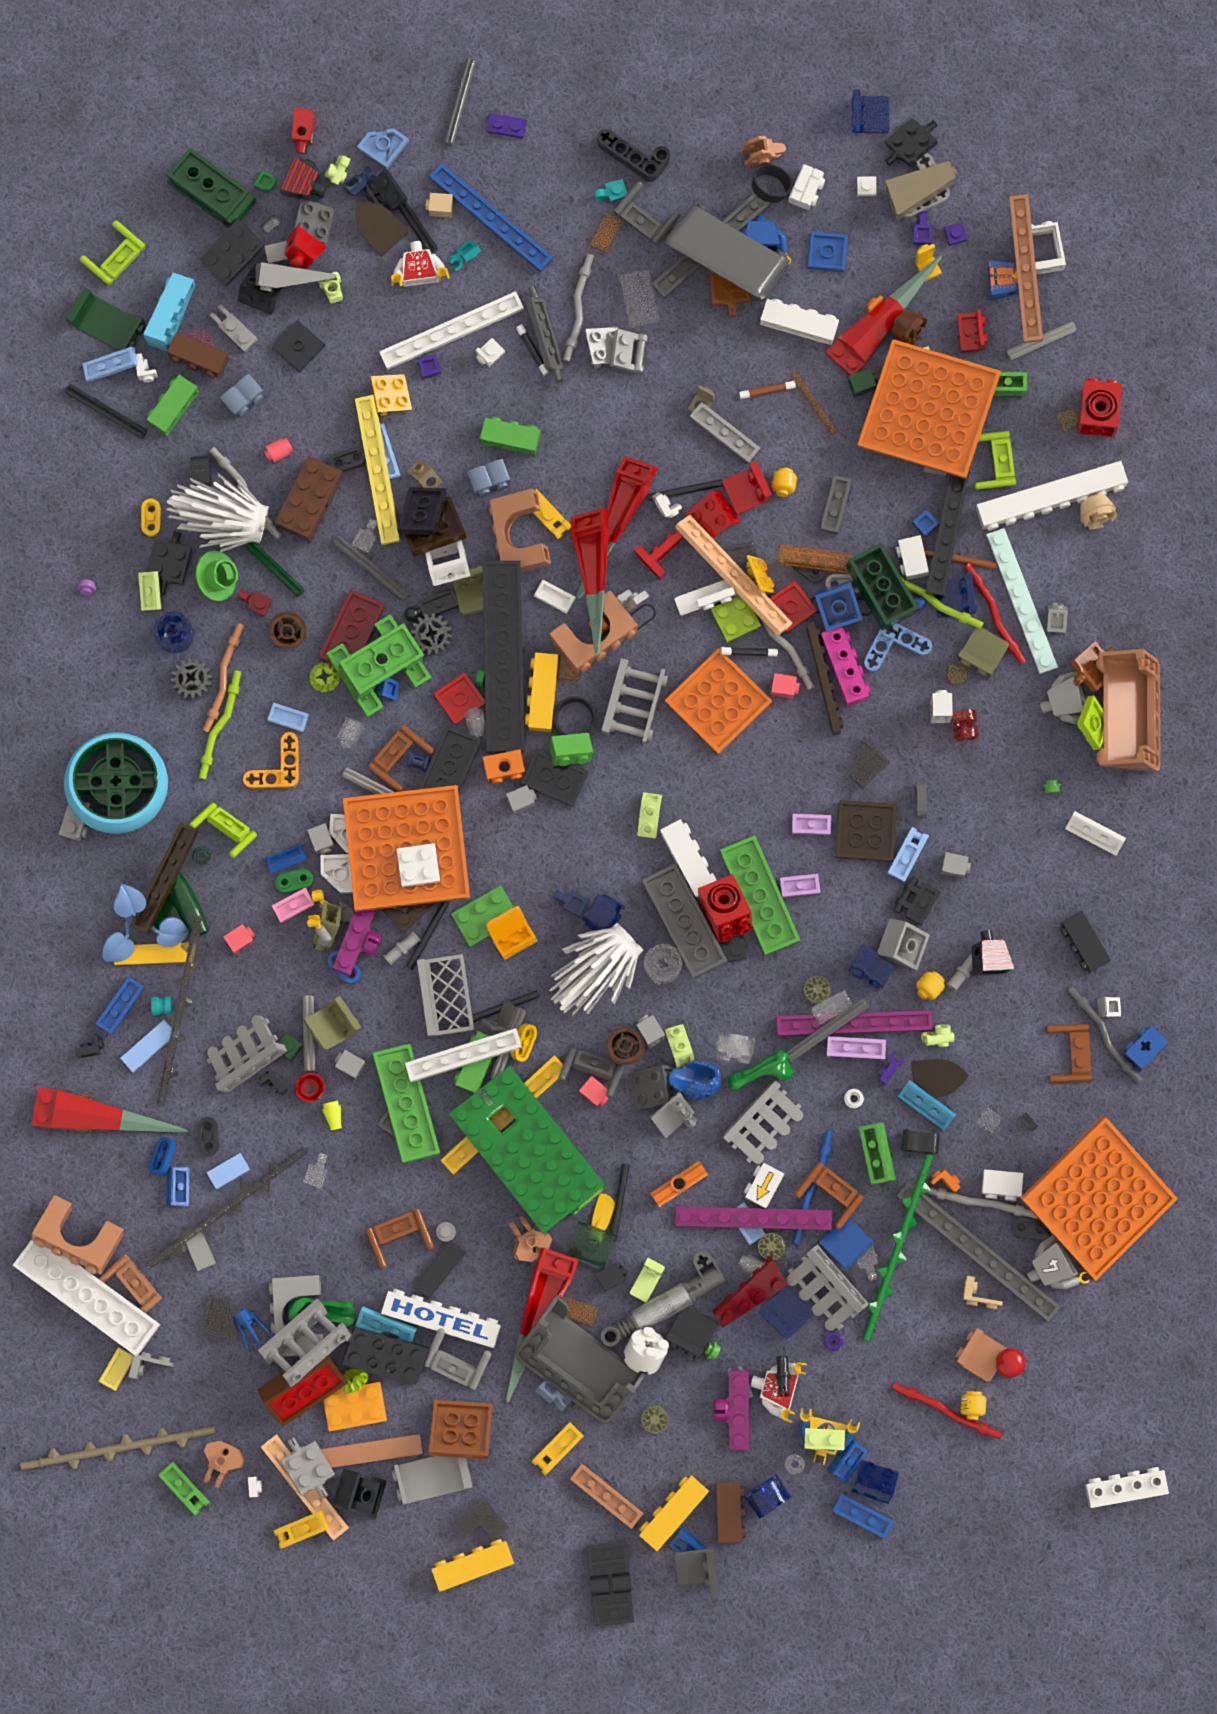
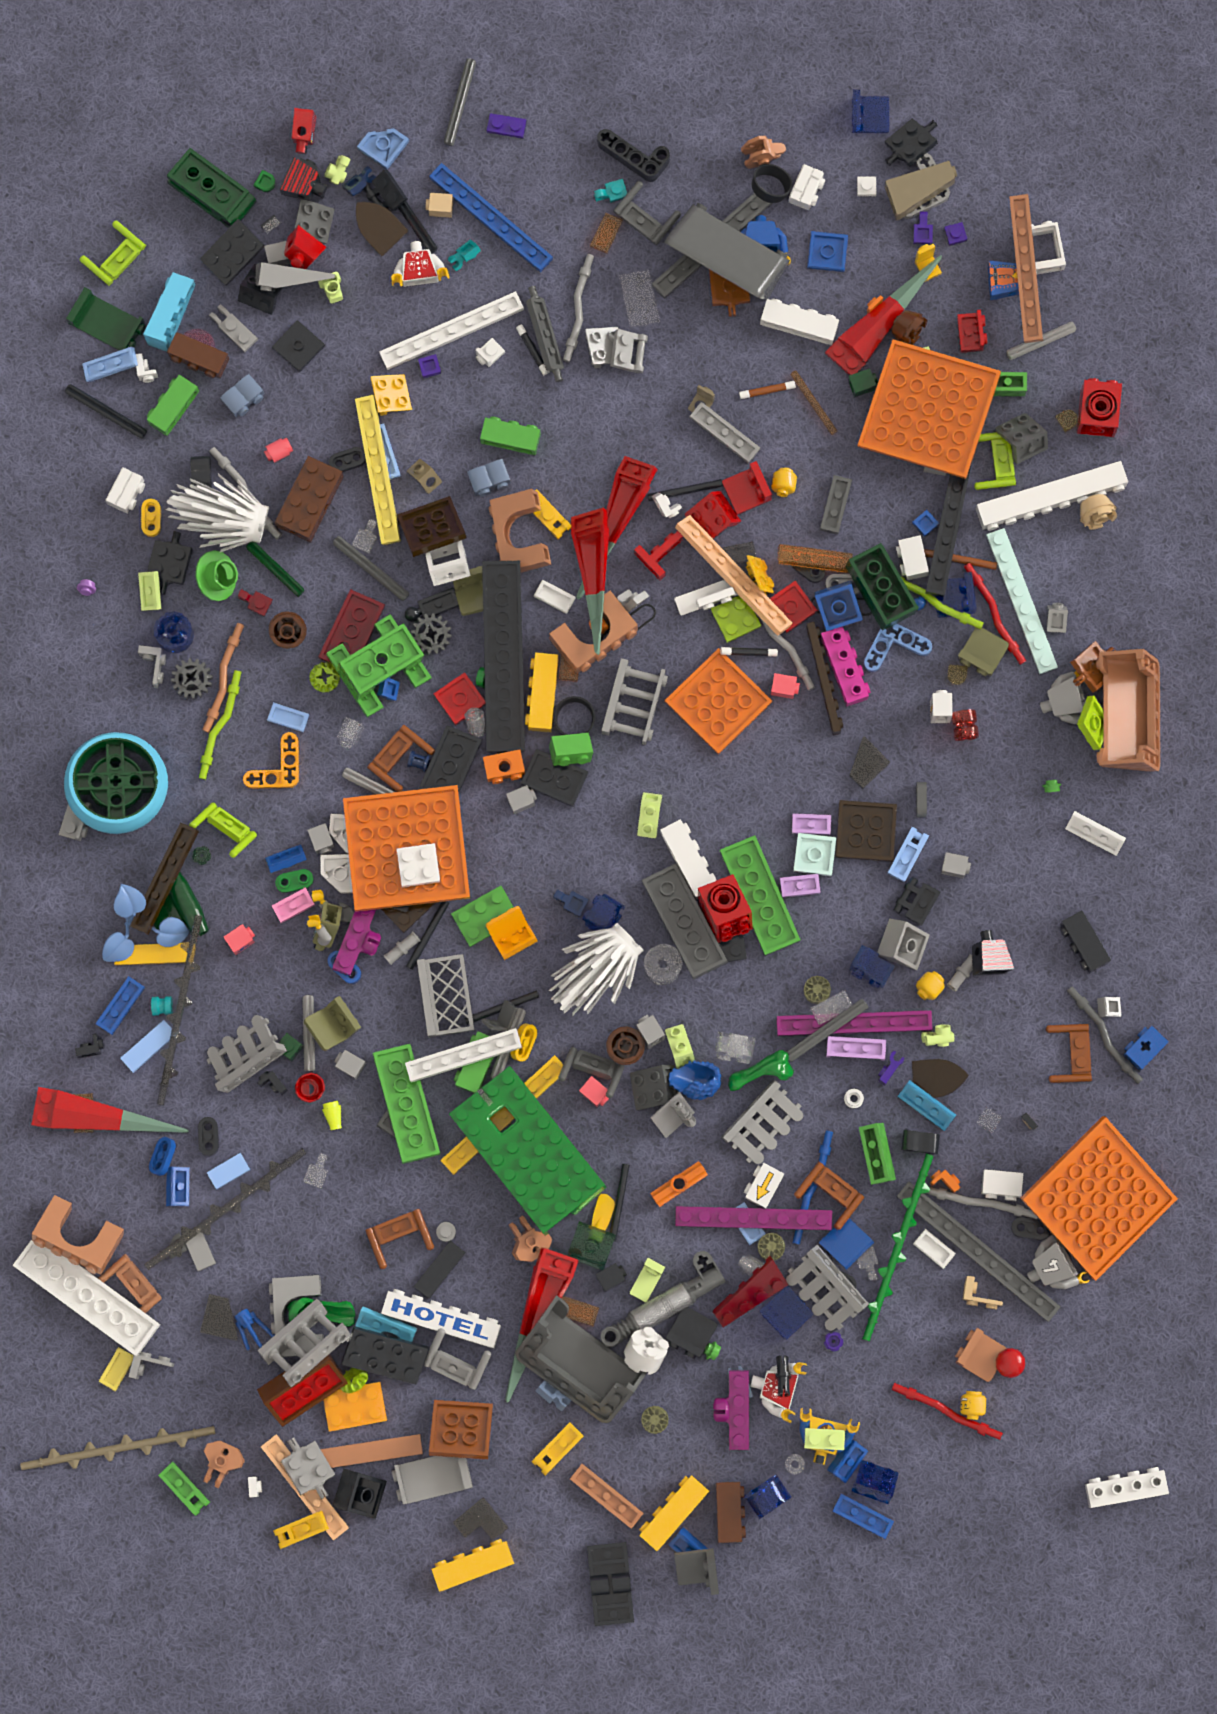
(125, 490): none -> white brick
(148, 654): none -> light grey bracket
(422, 511): black plate -> none
(814, 854): none -> light aqua plate
(934, 1248): none -> white tile
(1025, 437): none -> dark grey bracket

